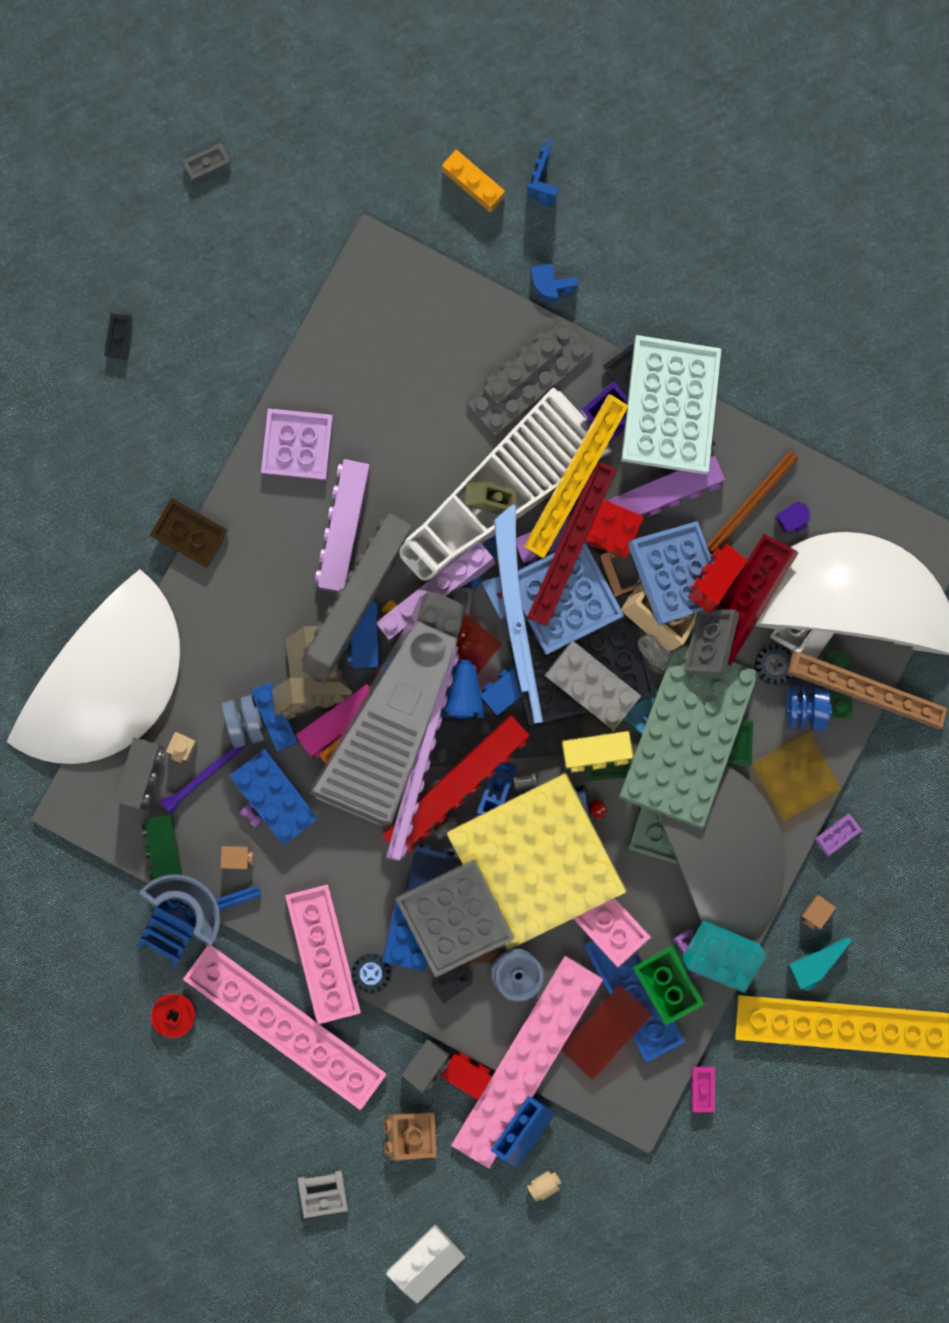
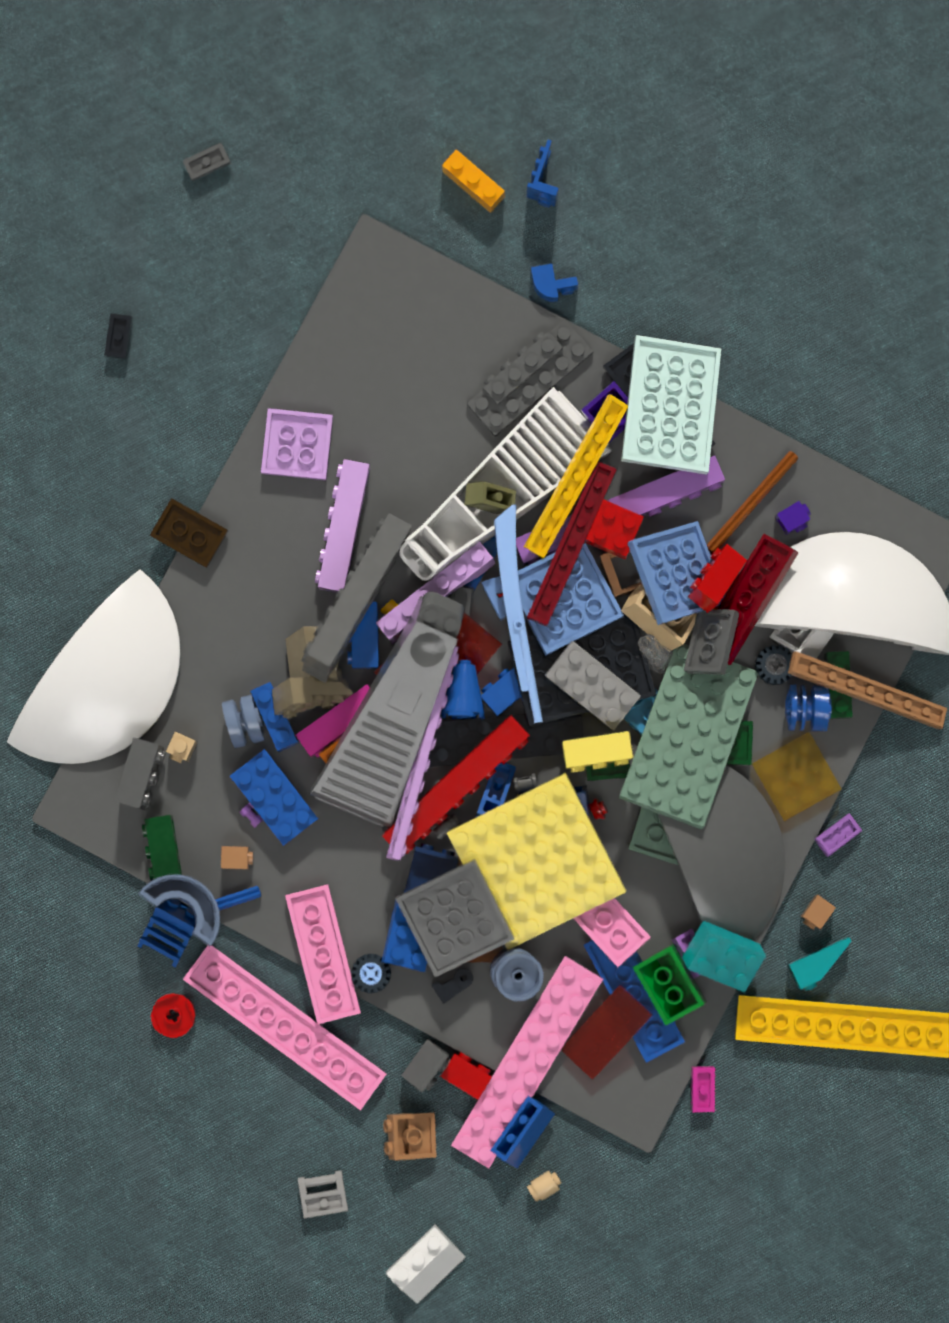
(172, 802): dark purple piece -> none

